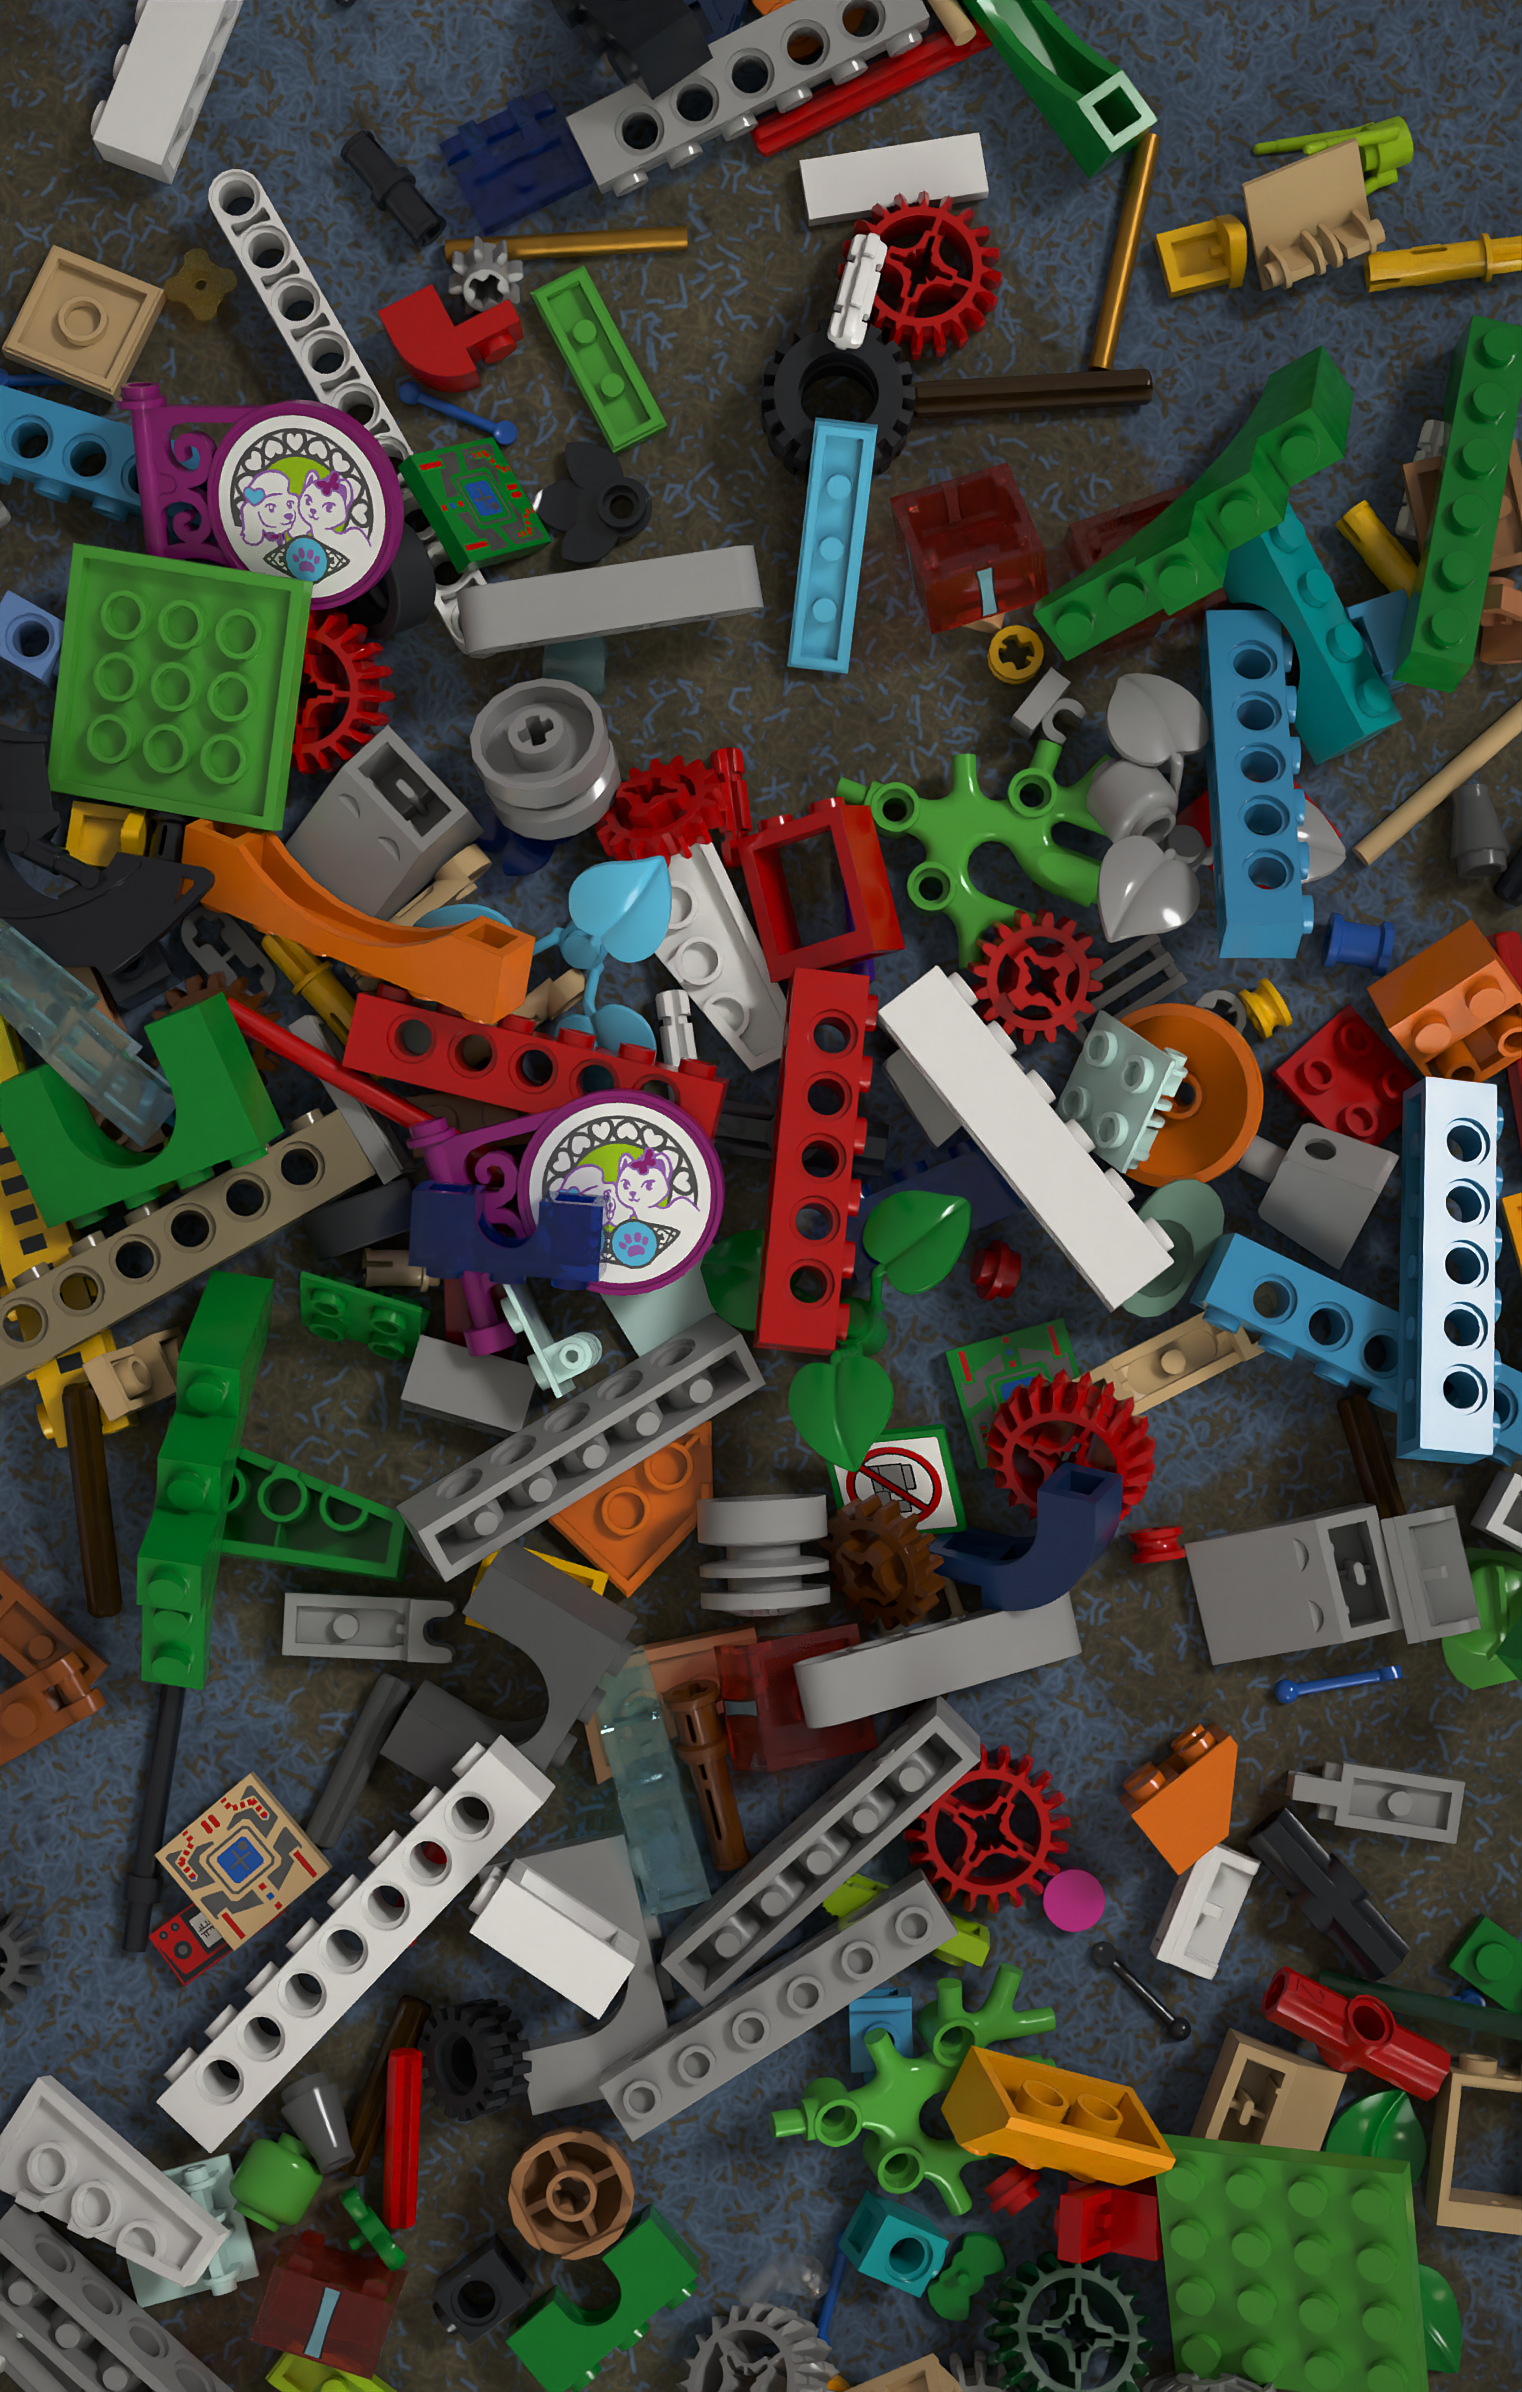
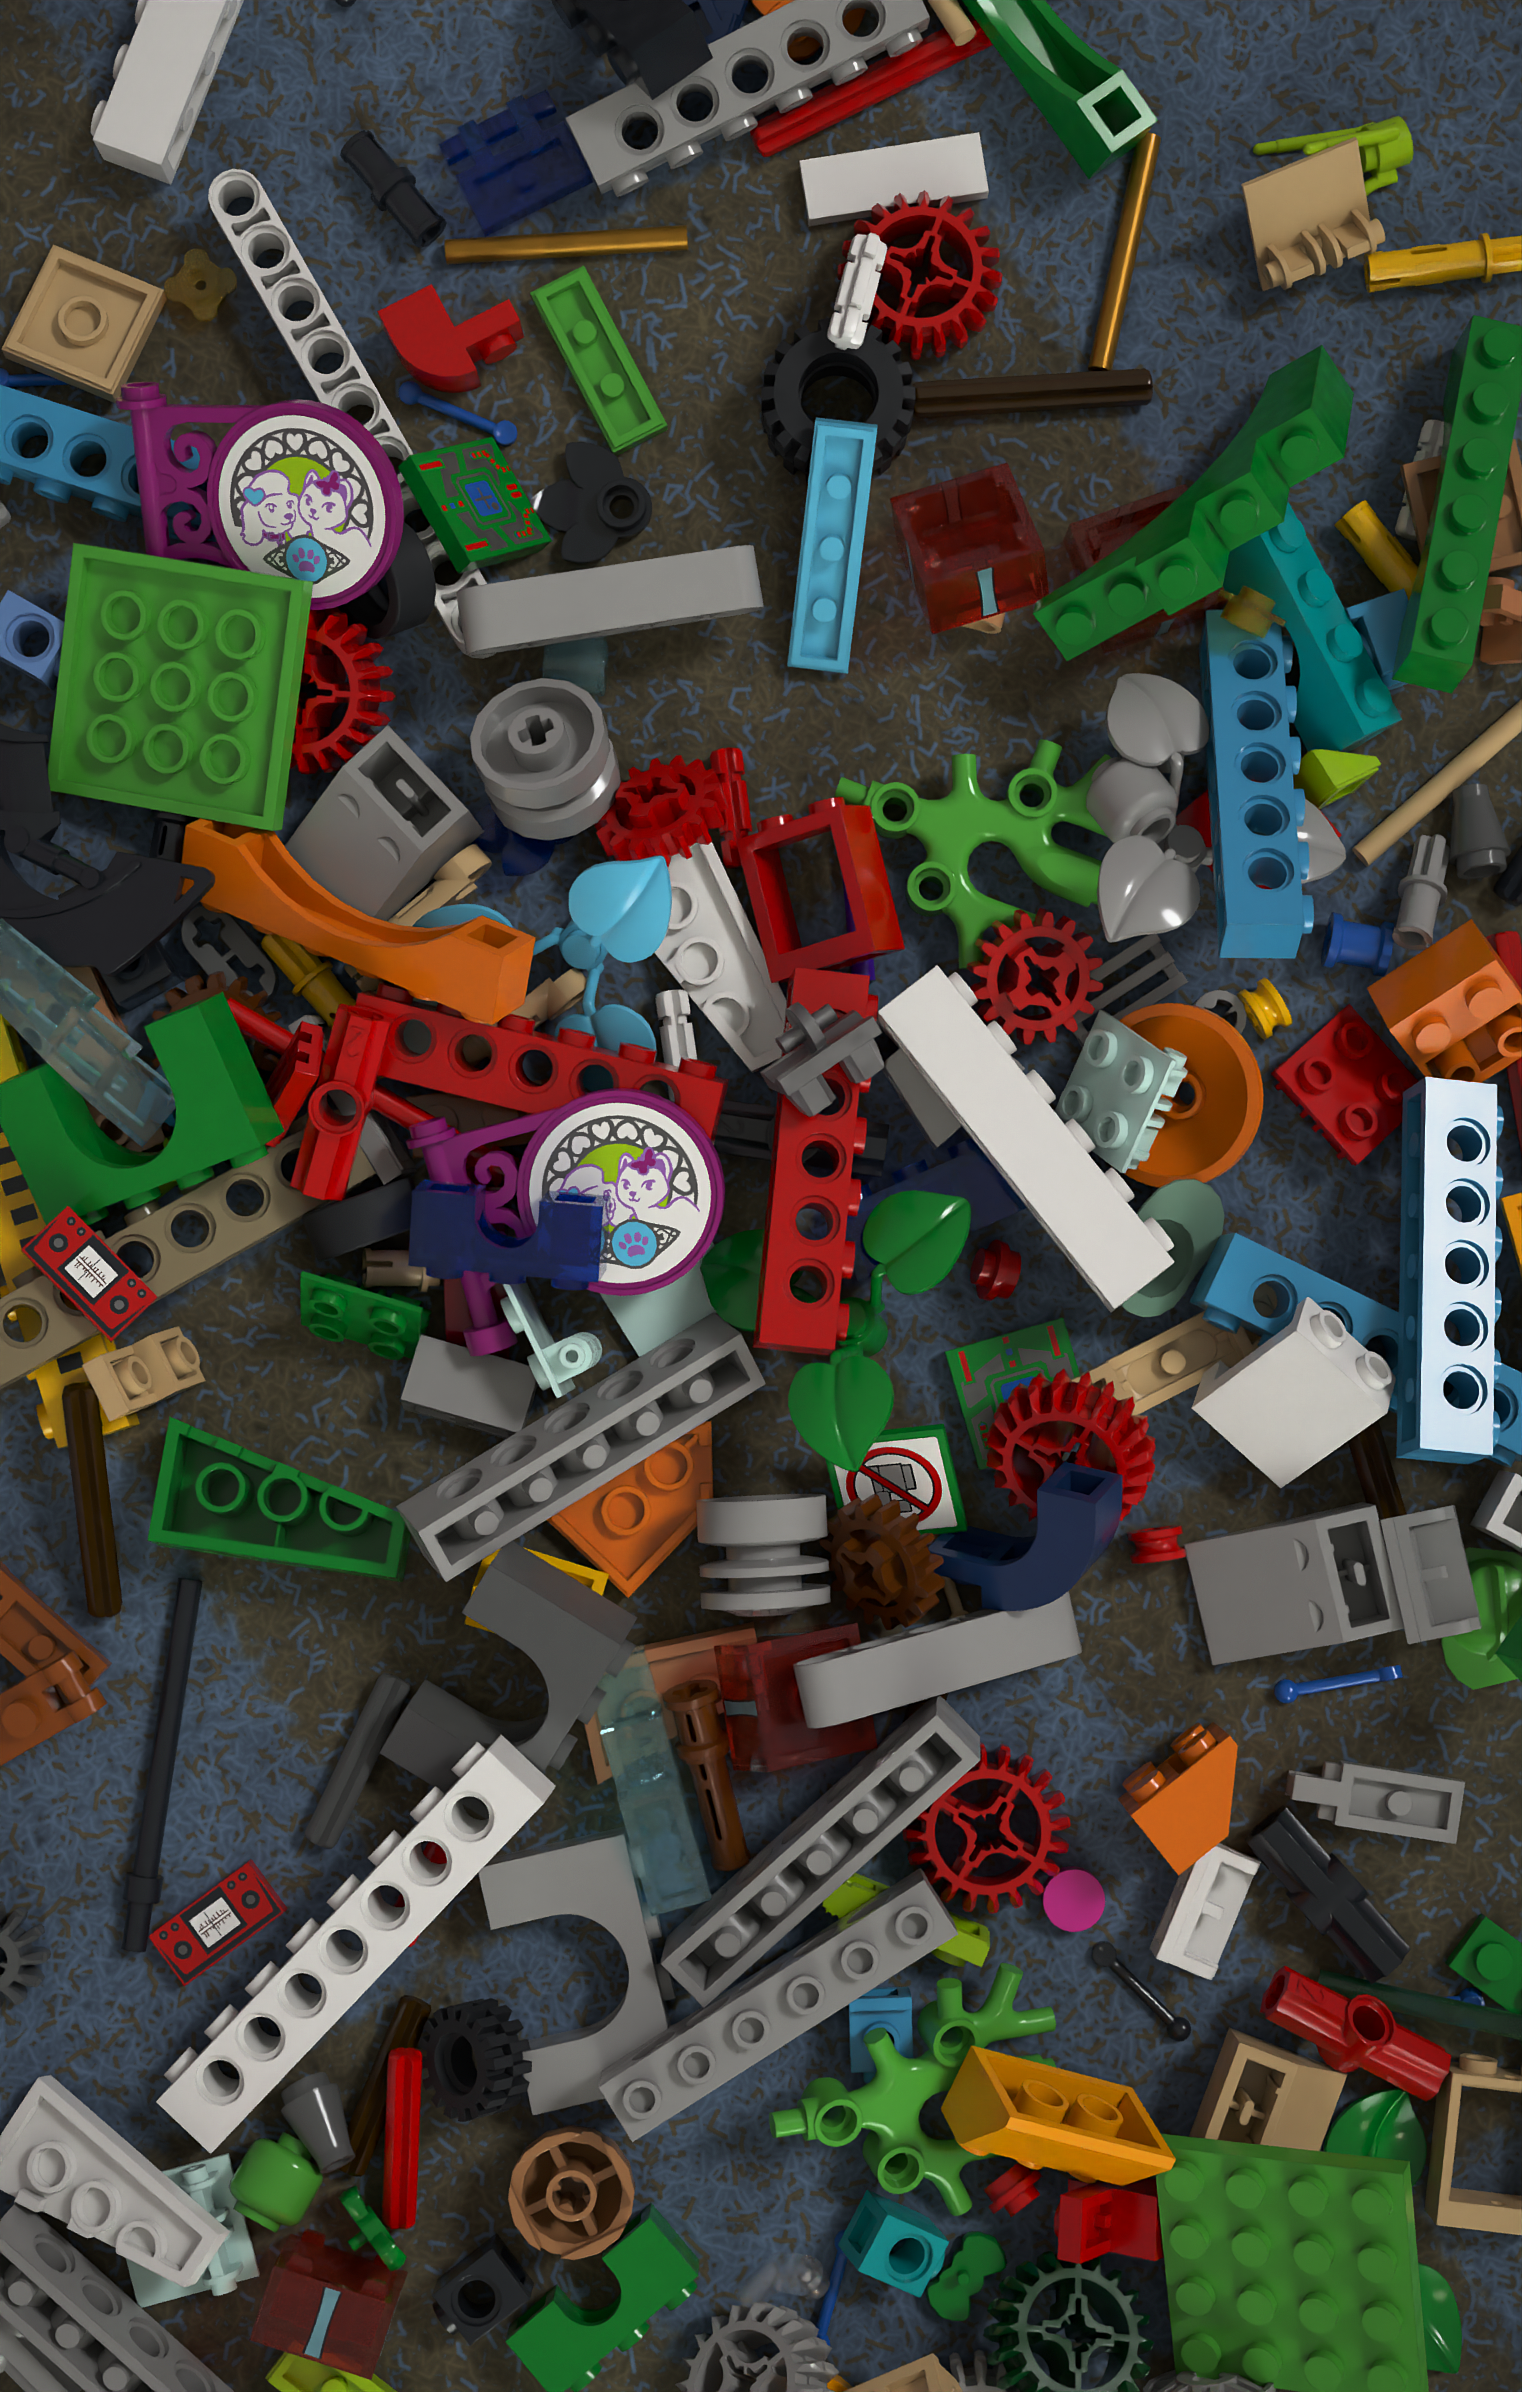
(89, 1273): none -> tile
(103, 830): yellow tile -> none
(196, 1476): green arch -> none
(243, 1861): tile -> none
(295, 1075): none -> red tile
(350, 1066): none -> red piece
(365, 1626): light grey plate -> none
(485, 276): light grey gear -> none
(553, 1936): white window -> none
(844, 1041): none -> flat silver hips
(1007, 671): yellow bush -> none
(1043, 706): light grey tile -> none
(1203, 255): yellow tile -> none
(1250, 611): none -> clear yellow plate
(1297, 1394): none -> white panel
(1319, 1187): light grey torso -> none
(1333, 775): none -> lime slope
(1422, 893): none -> light grey axle

